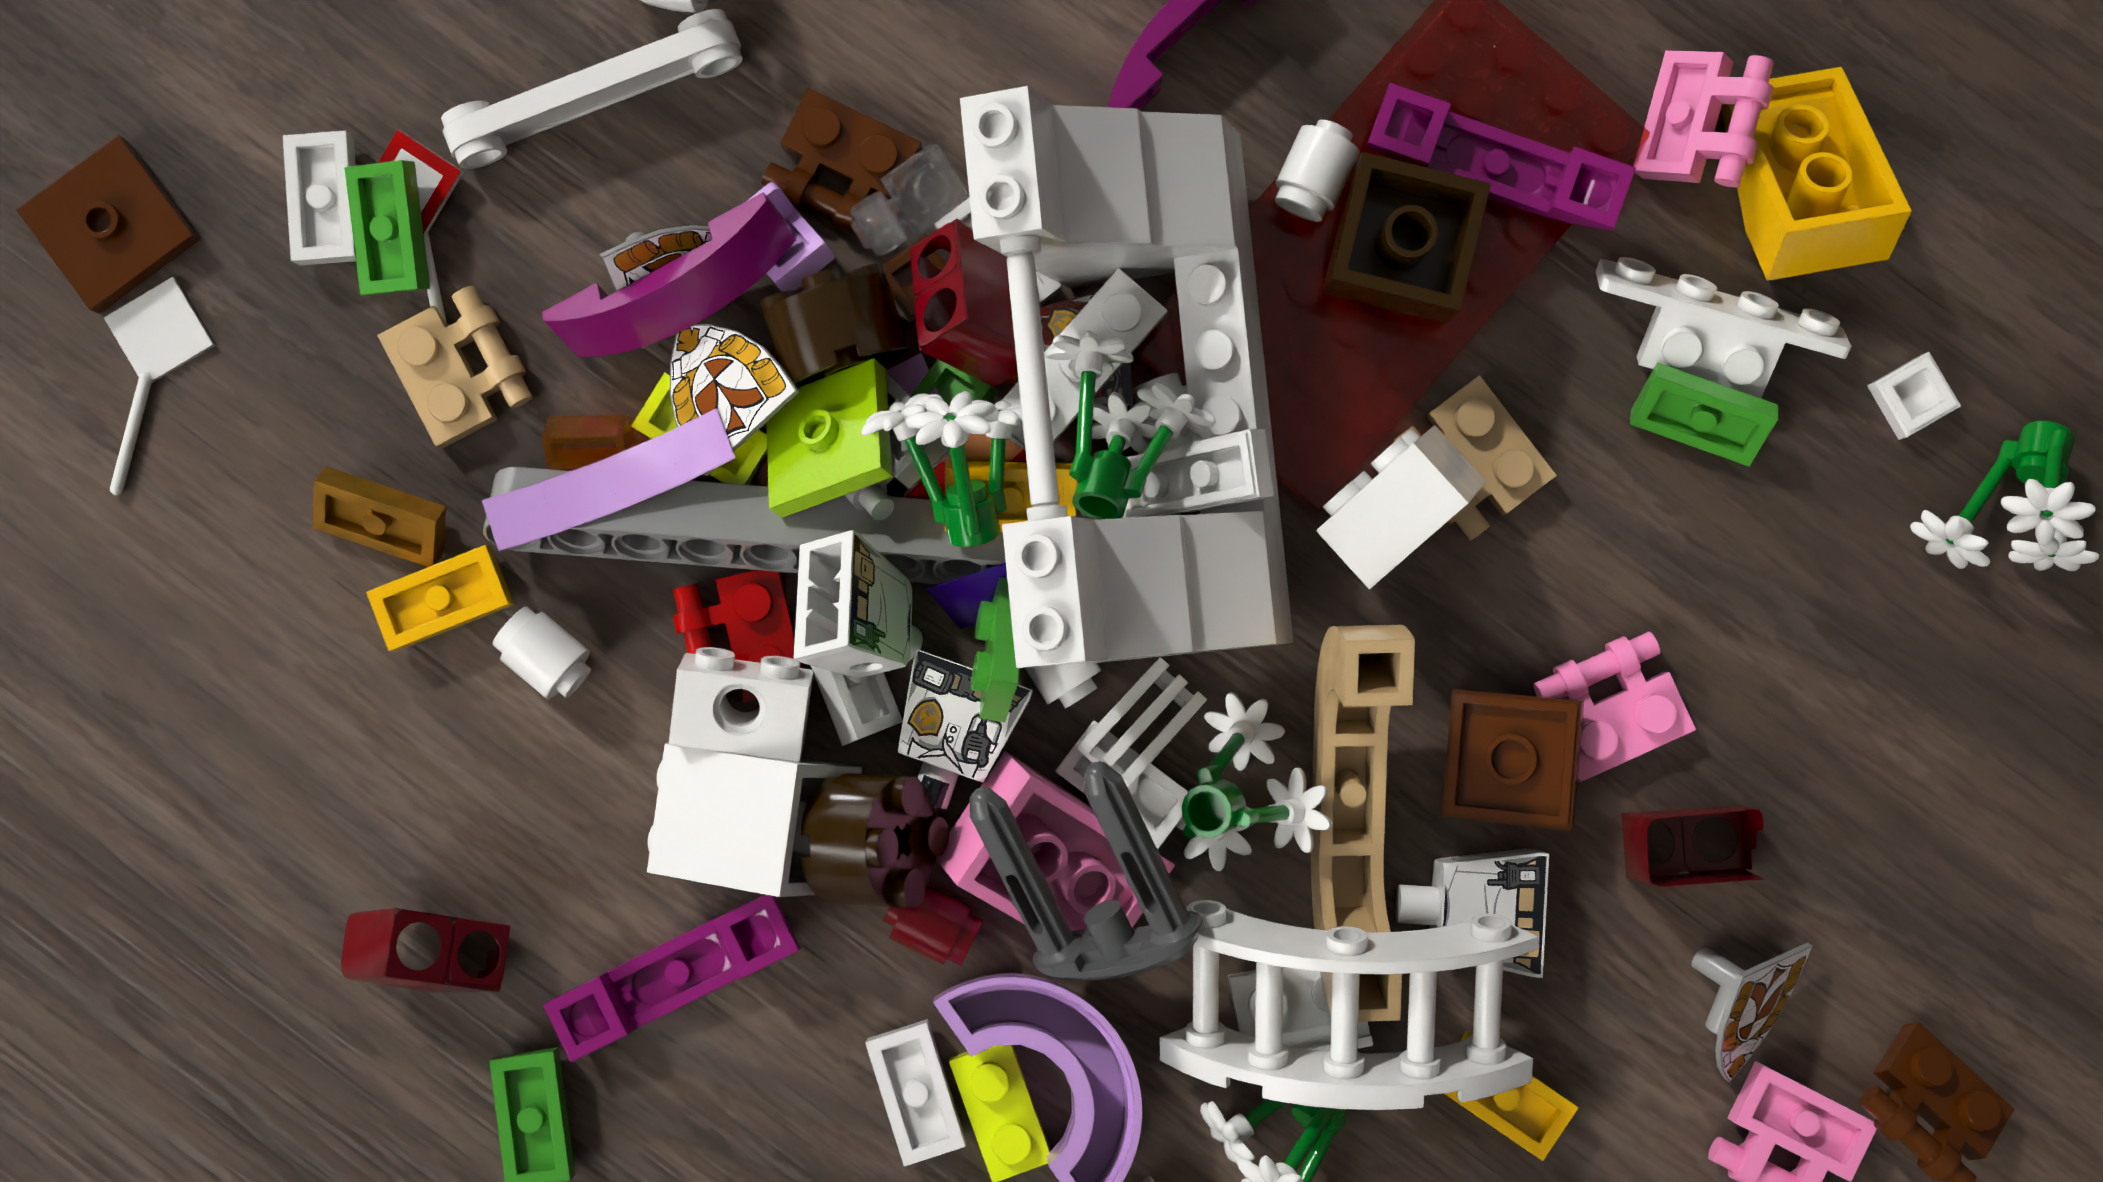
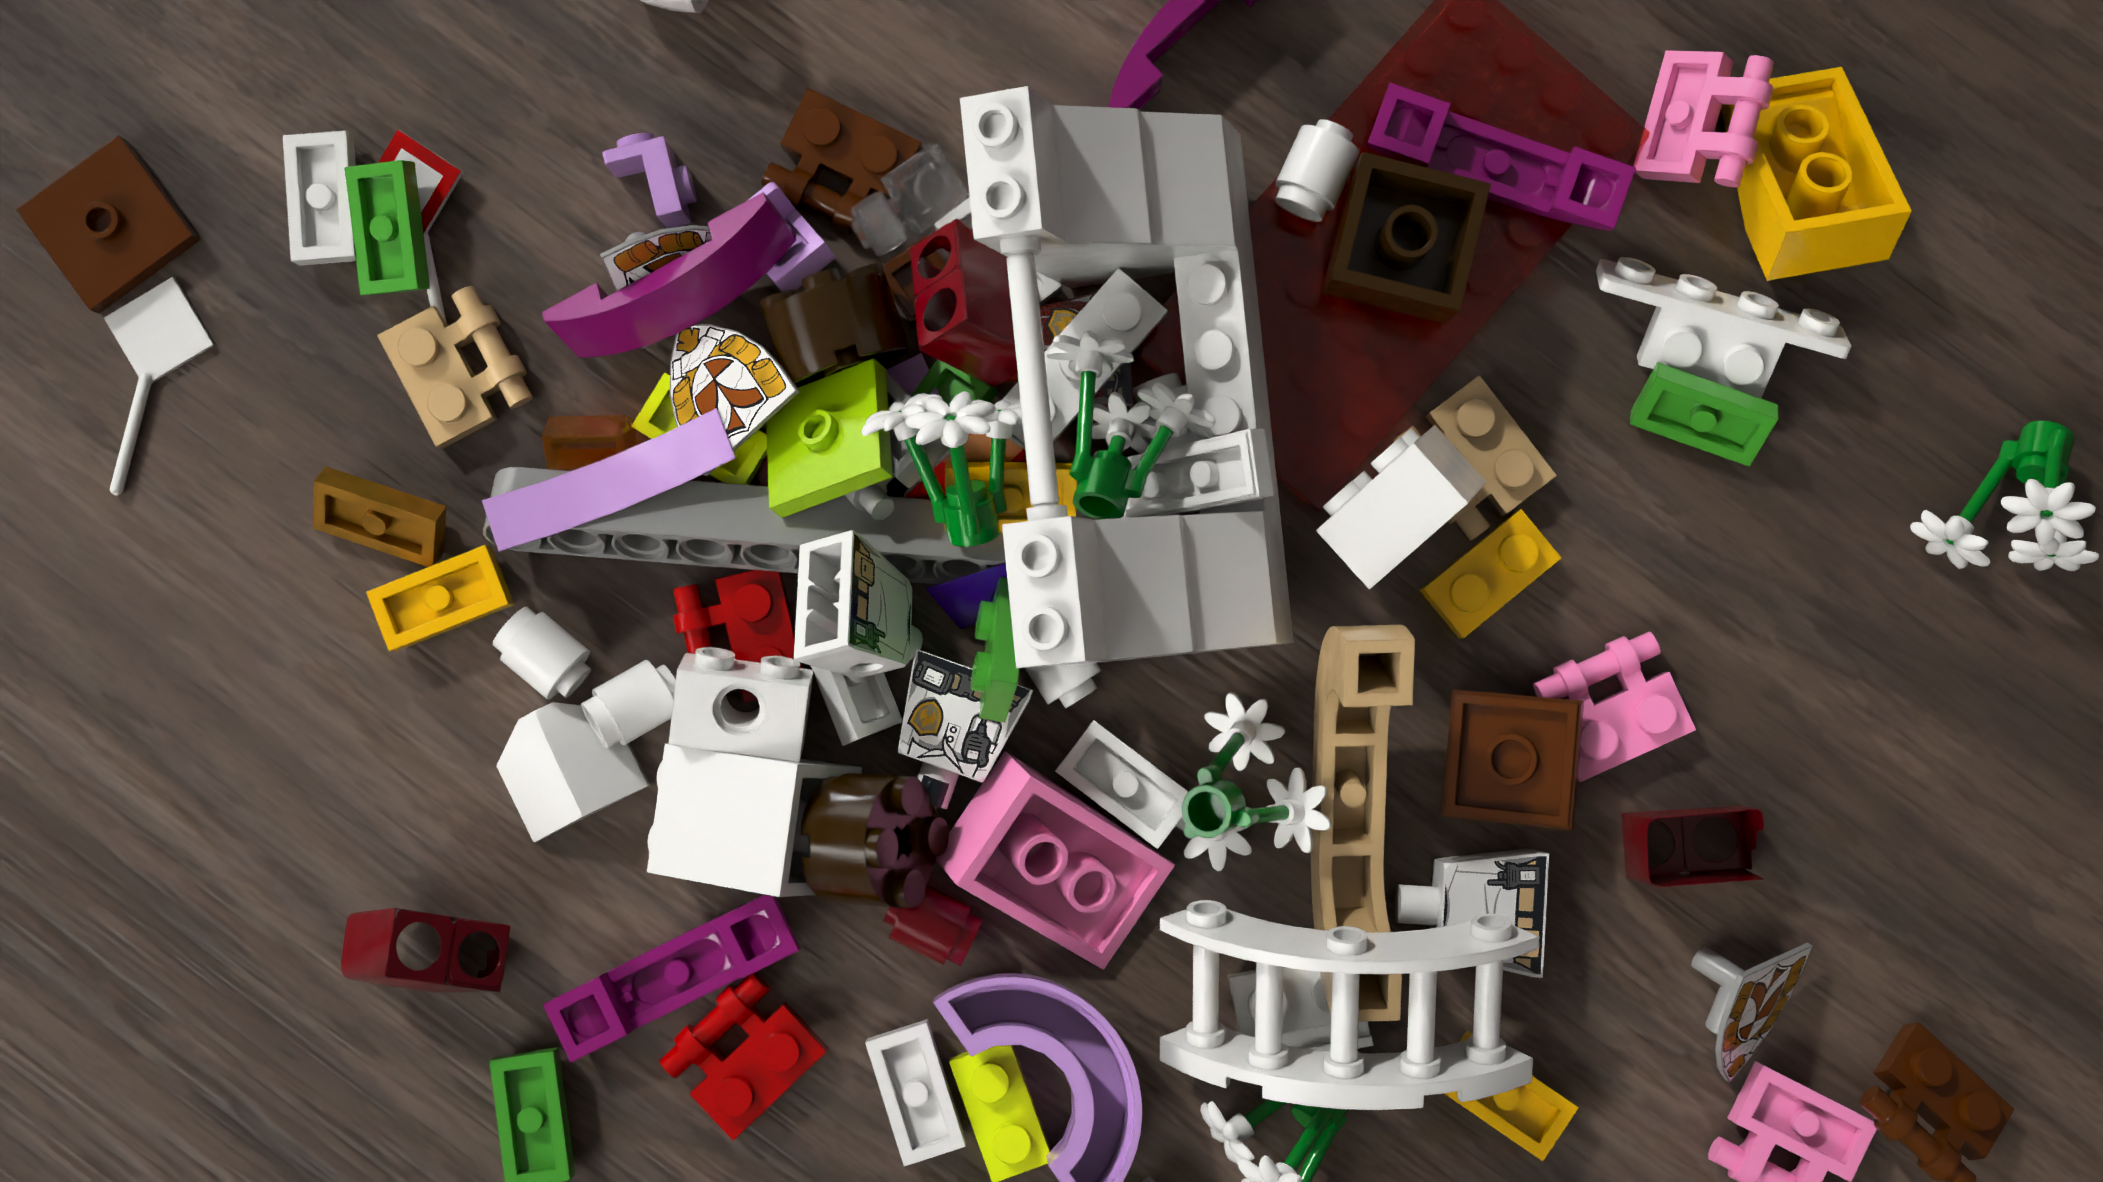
(481, 131): white piece -> none
(563, 770): none -> white slope
(631, 703): none -> white brick
(669, 183): none -> lavender bracket
(758, 1069): none -> red plate
(1109, 943): dark grey piece -> none
(1172, 689): white tile -> none
(1490, 574): none -> yellow plate
(1914, 395): white tile -> none

